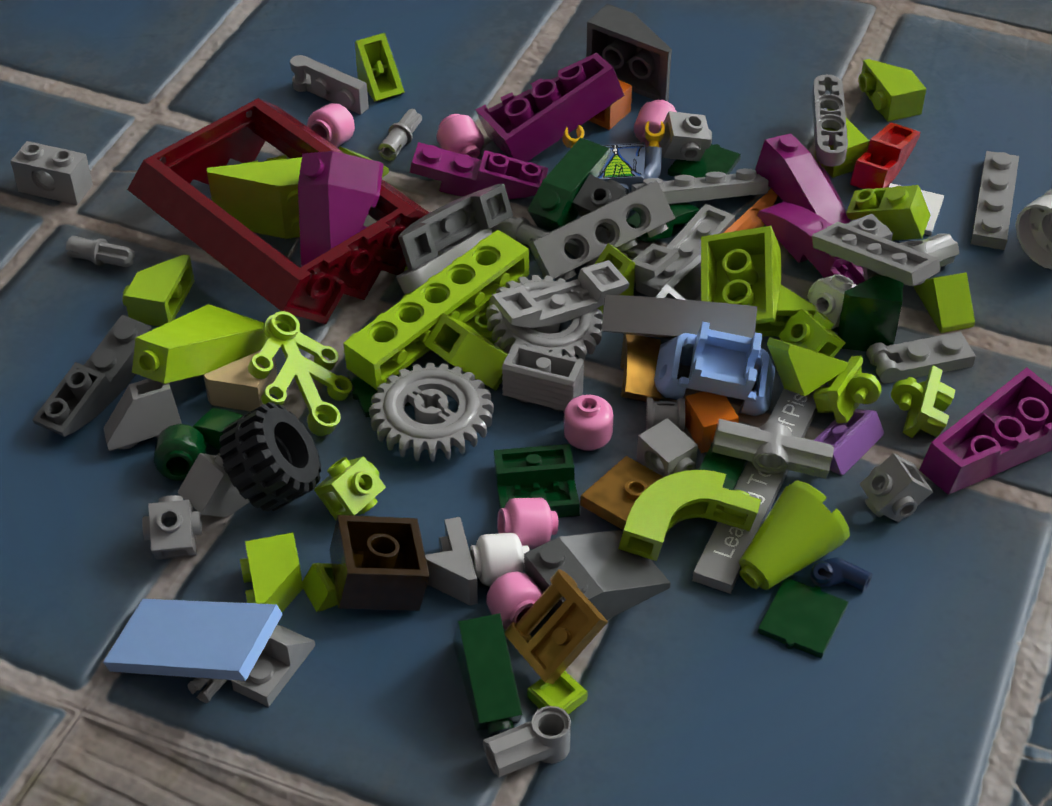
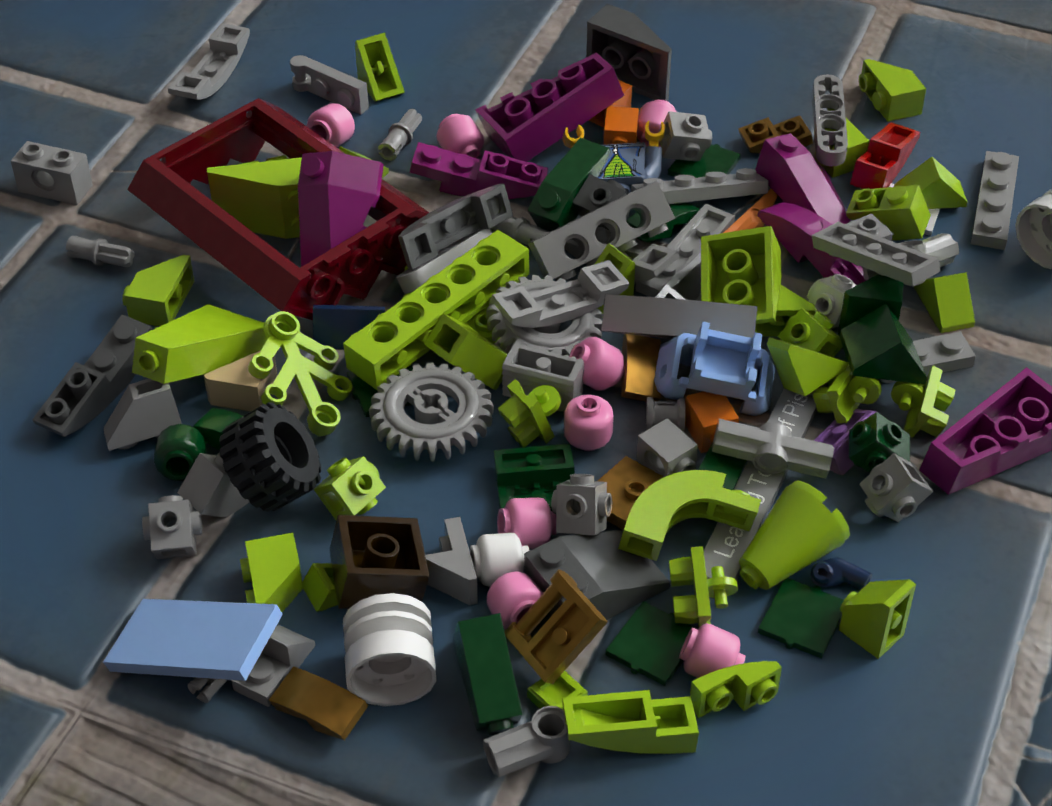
(216, 66): none -> light grey slope
(320, 702): none -> pearl gold slope
(338, 322): none -> dark blue slope
(389, 649): none -> white wheel
(528, 413): none -> lime hips
(581, 505): none -> light grey brick
(601, 363): none -> bright pink head
(621, 125): none -> orange brick
(632, 722): none -> lime slope
(650, 643): none -> dark green piece
(692, 571): none -> lime hips
(710, 650): none -> bright pink head
(744, 683): none -> lime slope
(758, 131): none -> pearl gold slope
(877, 440): none -> dark green brick
(877, 614): none -> lime slope
(881, 348): none -> dark green slope
(937, 185): none -> lime slope

